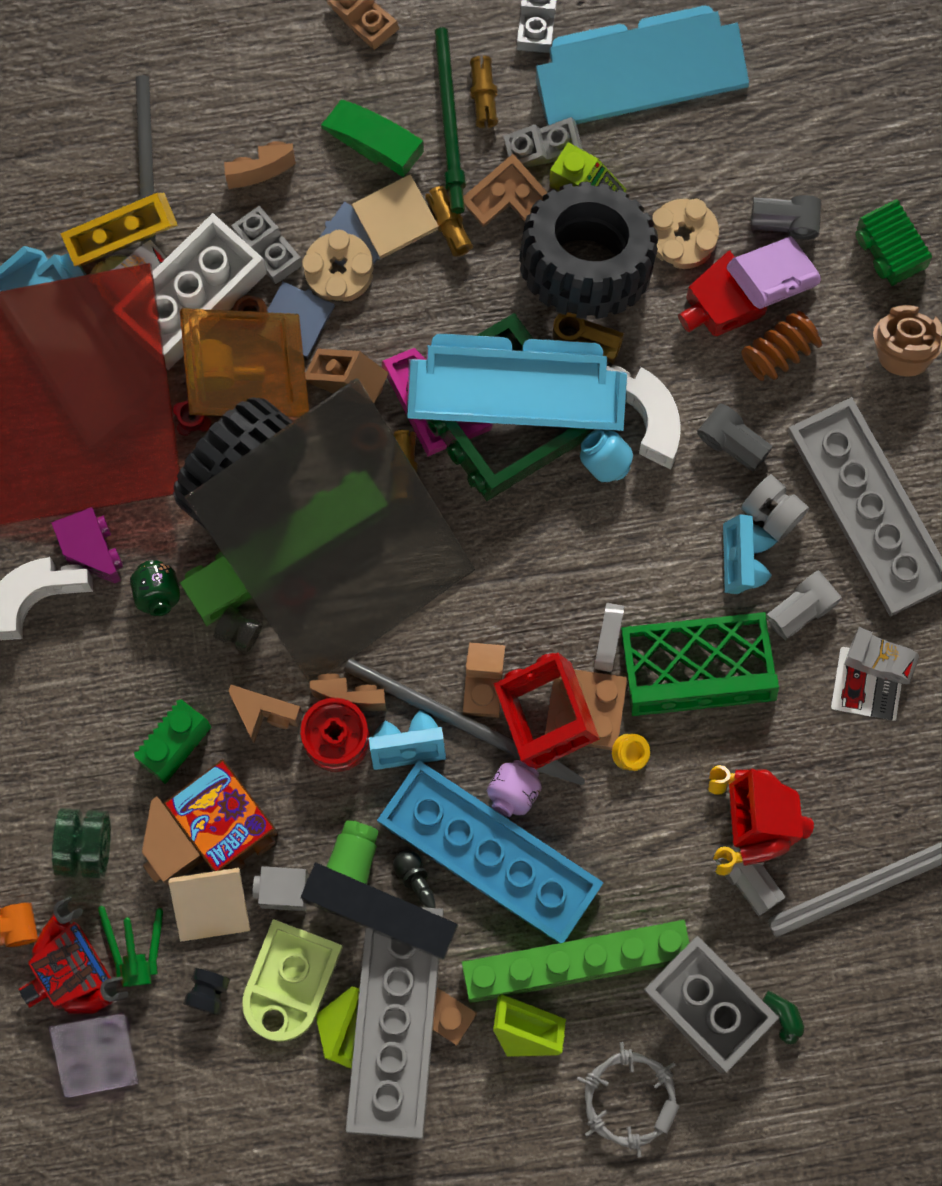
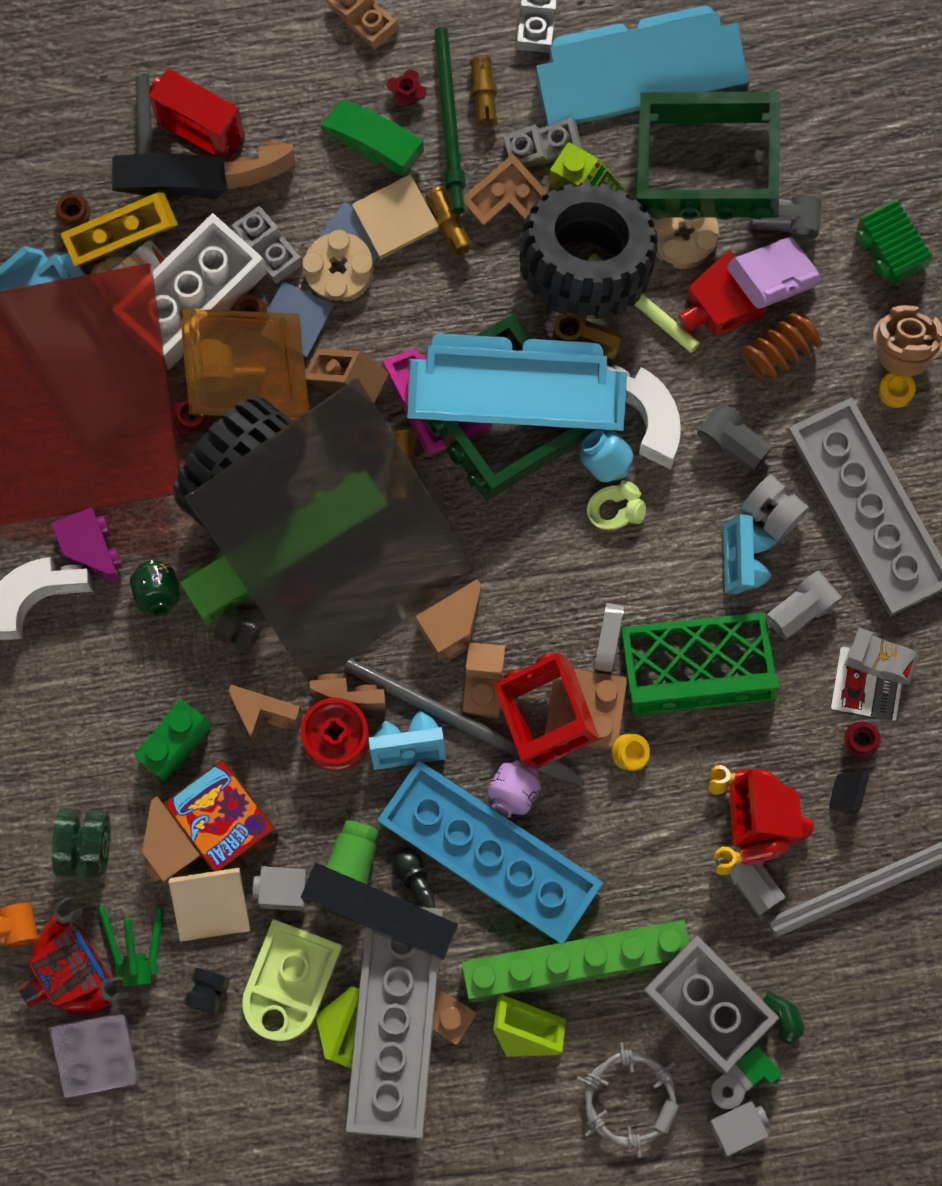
(70, 202): none -> reddish brown plate
(169, 174): none -> black slope
(196, 115): none -> red window
(410, 97): none -> dark red plate
(451, 621): none -> medium nougat slope
(633, 513): none -> yellowish green piece
(663, 320): none -> yellowish green bar
(704, 109): none -> dark green window
(730, 1087): none -> leg
(740, 1128): none -> light grey brick
(848, 792): none -> black slope
(866, 729): none -> dark red plate
(896, 390): none -> yellow tile

